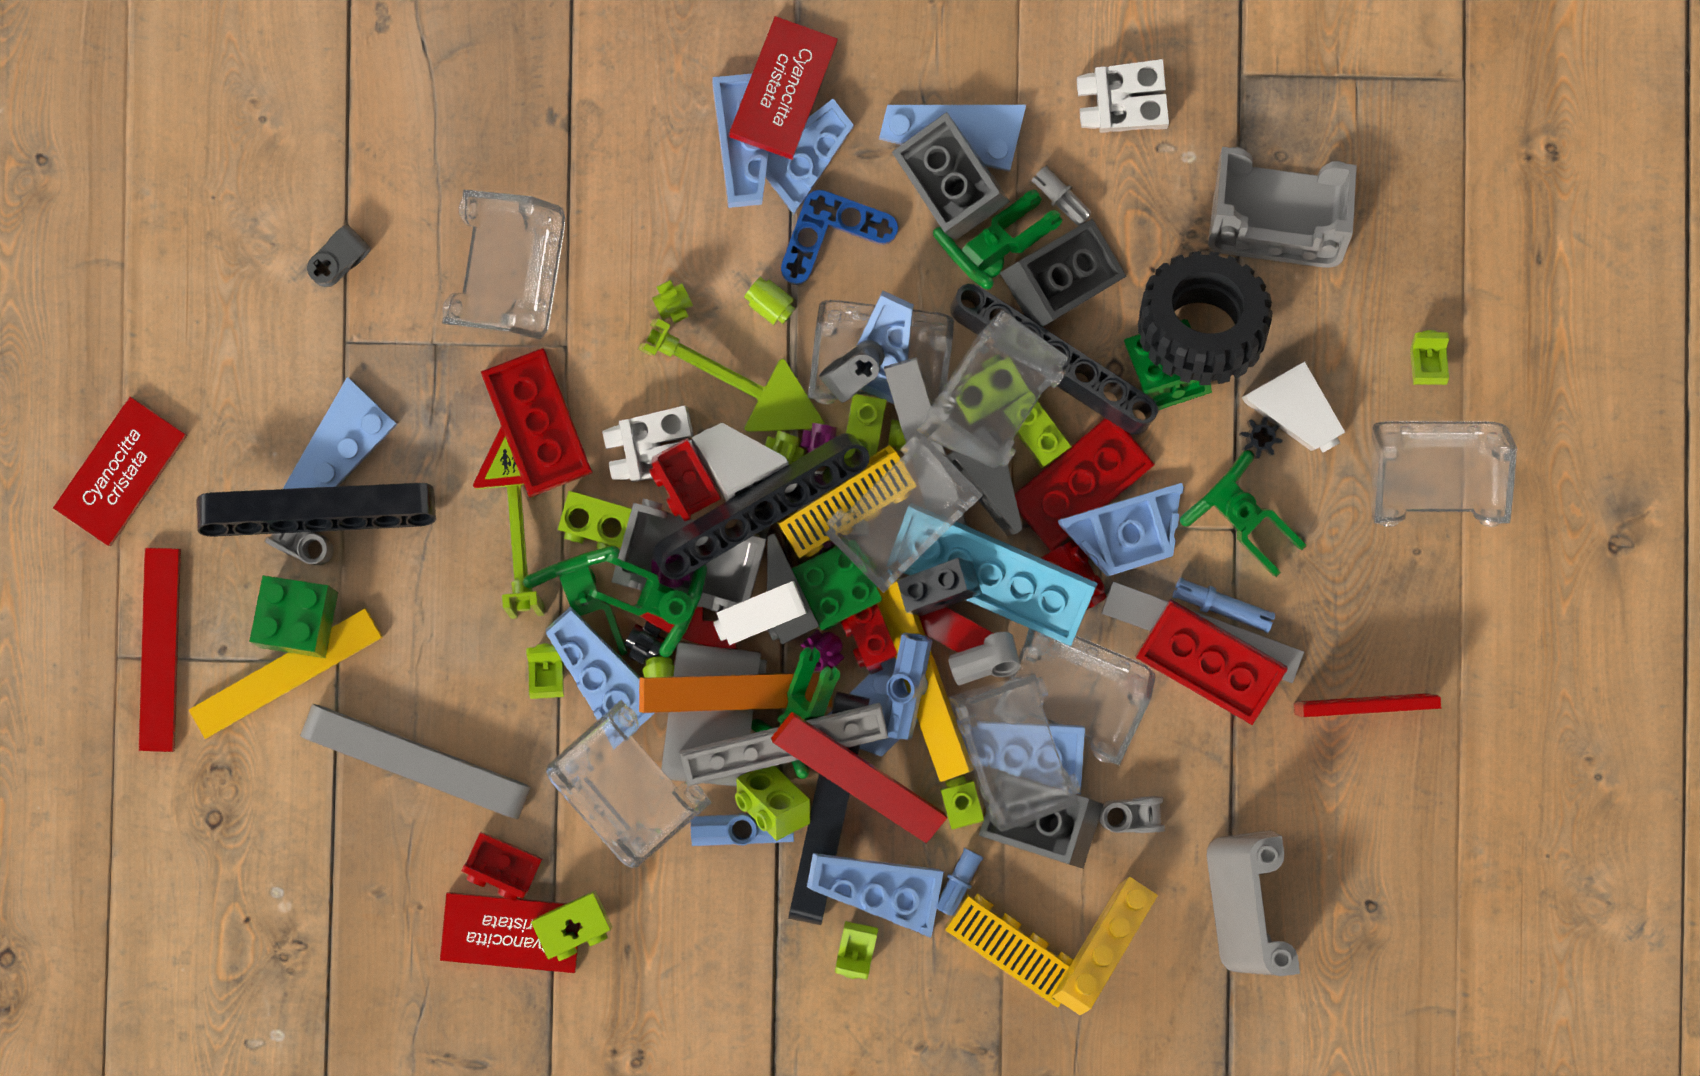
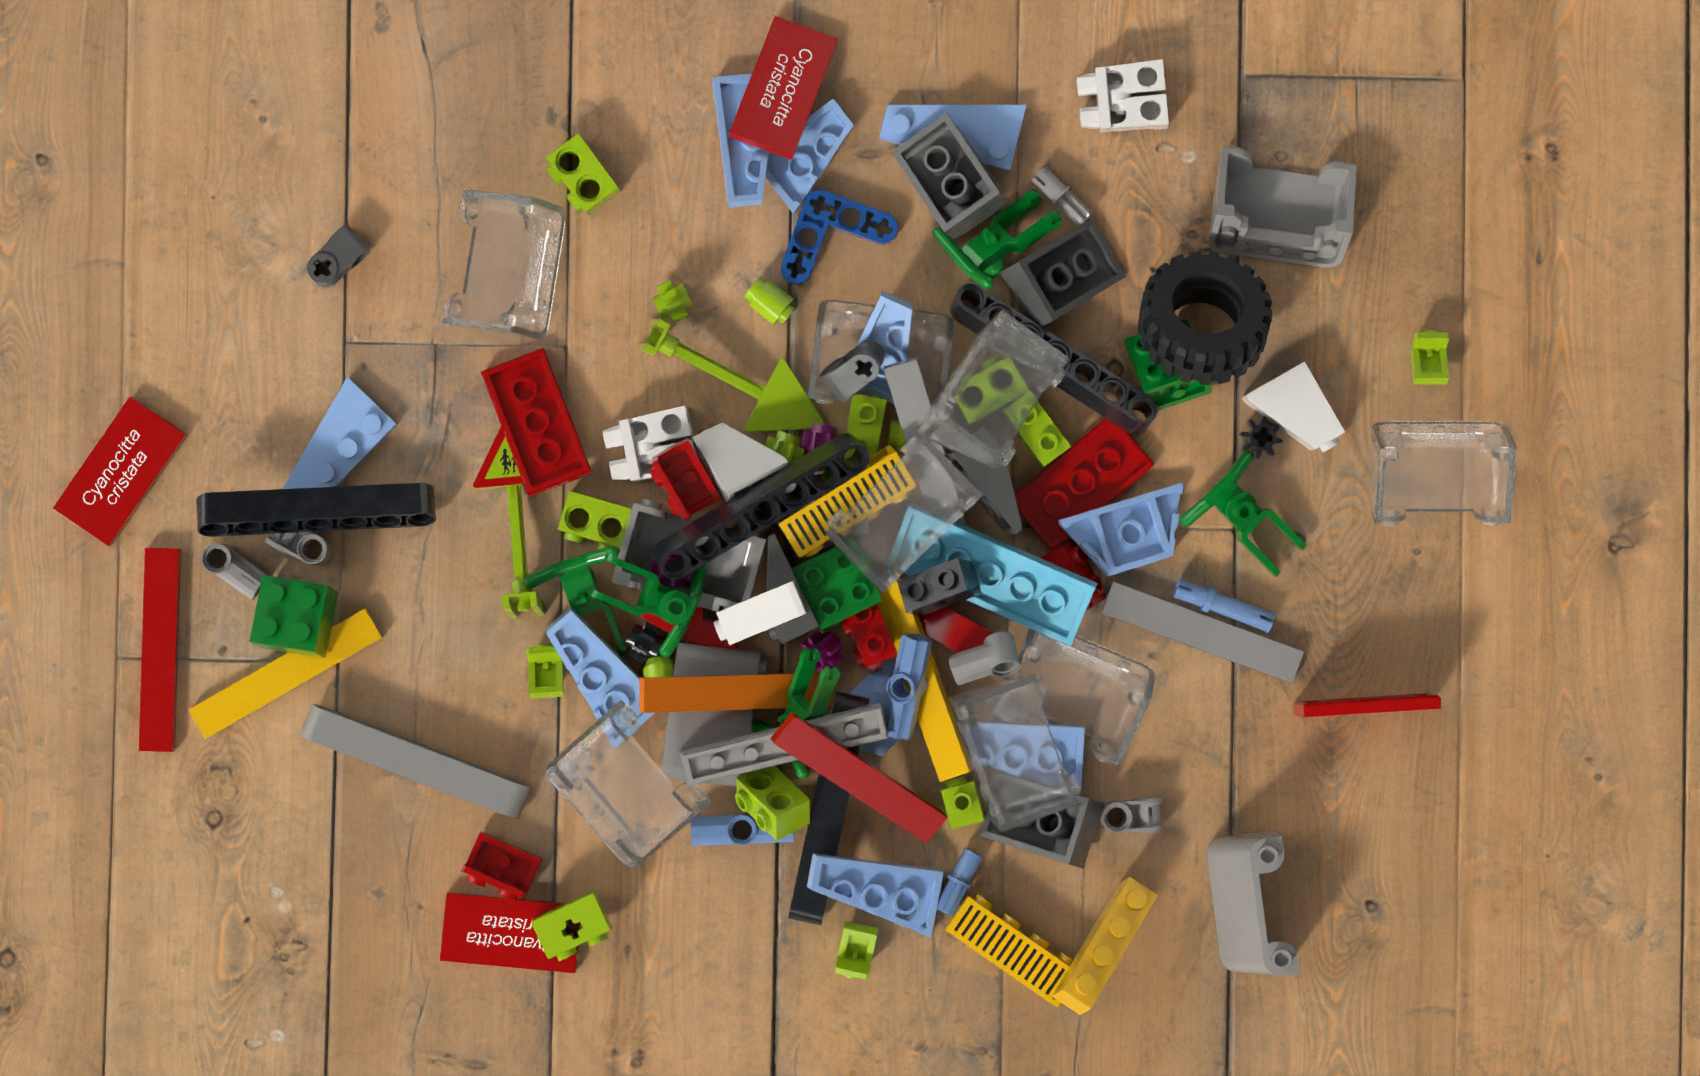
(236, 571): none -> light grey piece
(588, 171): none -> lime brick
(1211, 662): red tile -> none

